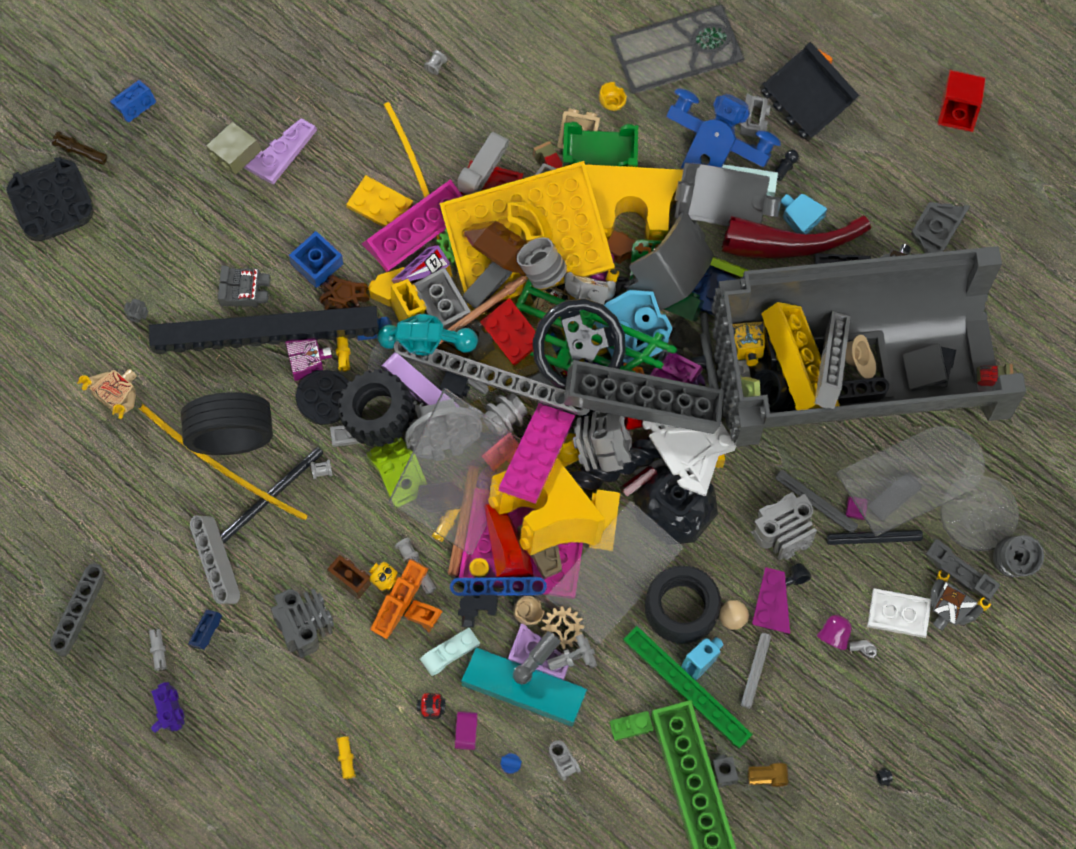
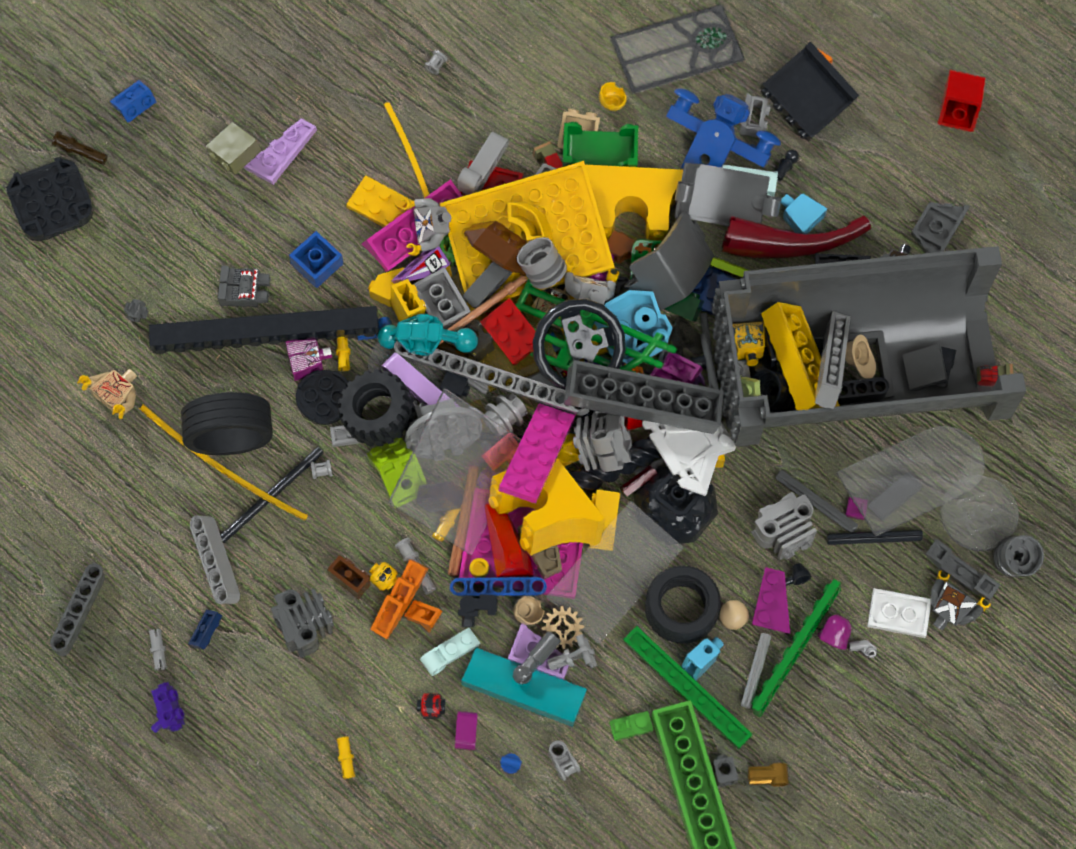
(343, 292): reddish brown piece -> none
(430, 223): none -> light grey torso
(791, 654): none -> green plate
(884, 777): black plate -> none

